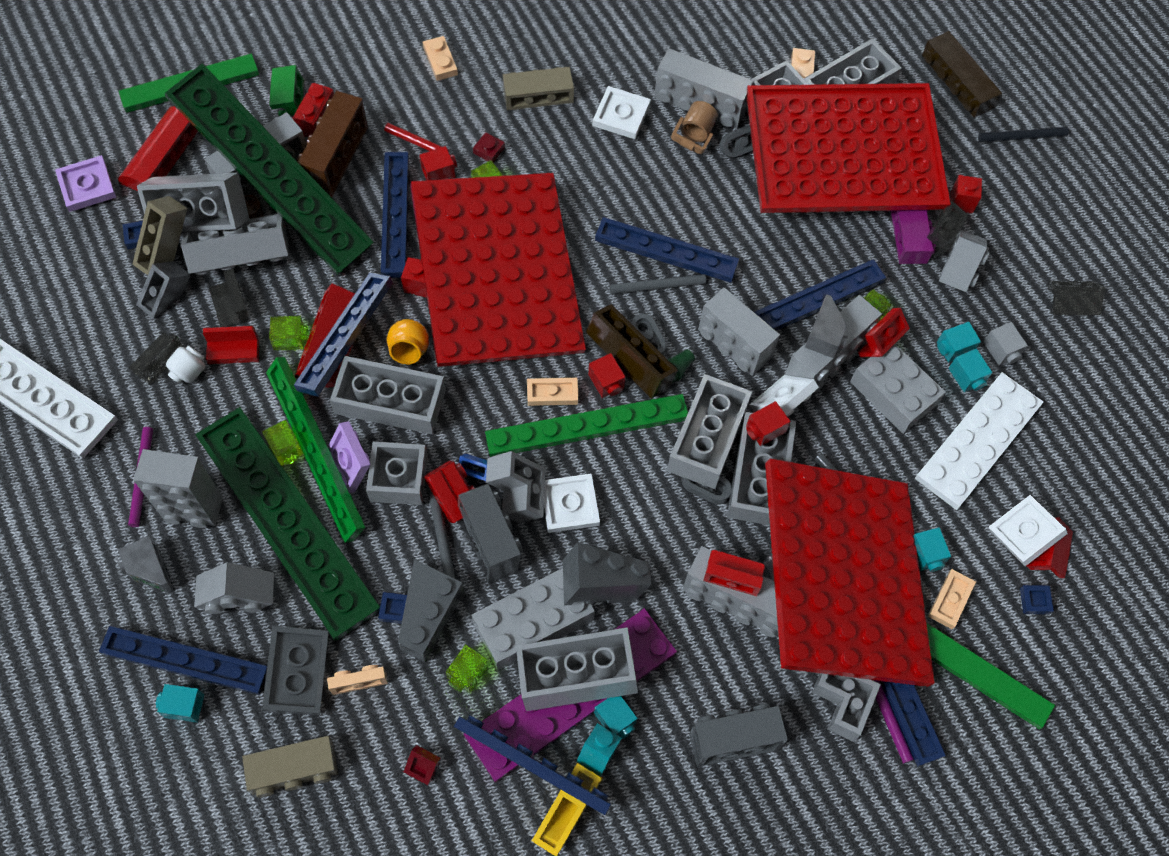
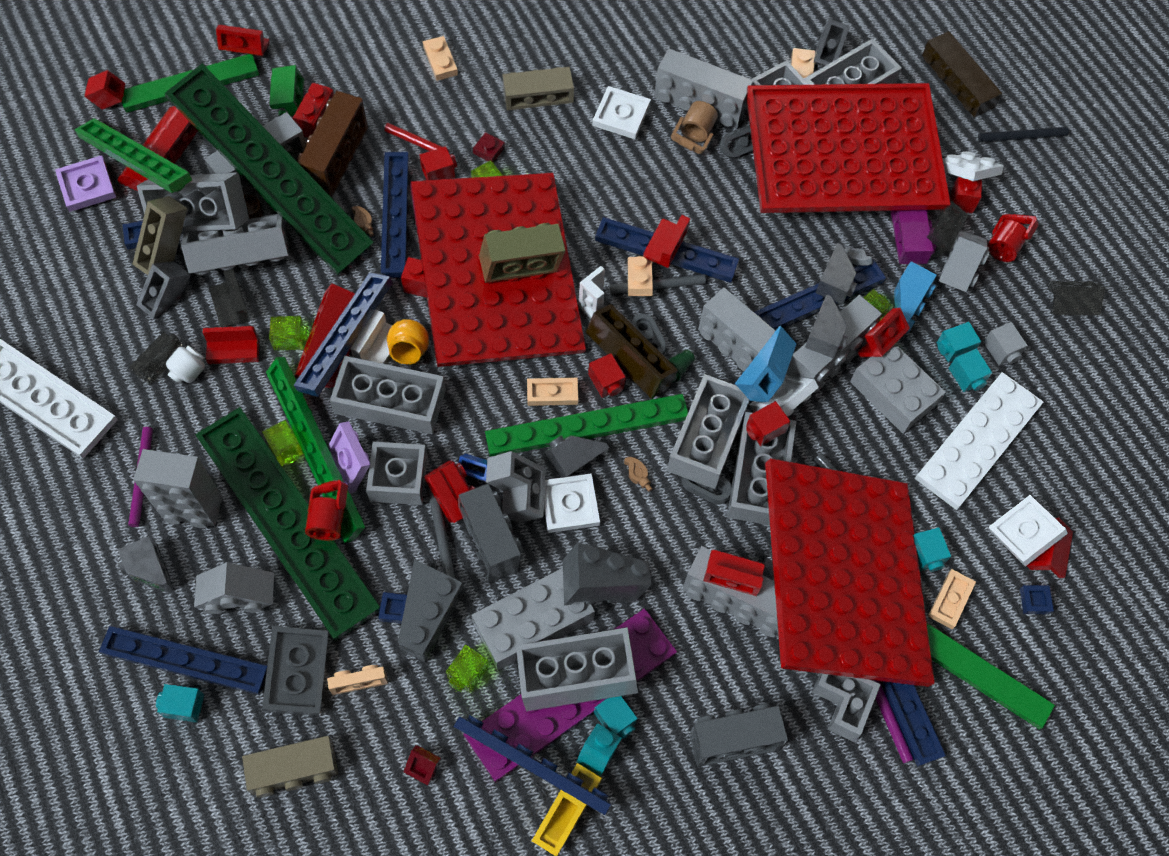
(105, 89): none -> red brick
(134, 155): none -> green plate
(241, 40): none -> red panel
(324, 513): none -> red piece
(363, 220): none -> medium nougat piece
(372, 340): none -> white panel
(521, 252): none -> olive brick
(572, 453): none -> flat silver slope
(591, 292): none -> white panel
(638, 473): none -> medium nougat piece
(639, 276): none -> light nougat plate
(666, 241): none -> red panel
(768, 368): none -> dark azure slope
(830, 42): none -> flat silver slope
(838, 276): none -> flat silver slope
(858, 256): none -> light grey piece
(911, 290): none -> dark azure slope
(971, 167): none -> white plate
(1011, 235): none -> red piece

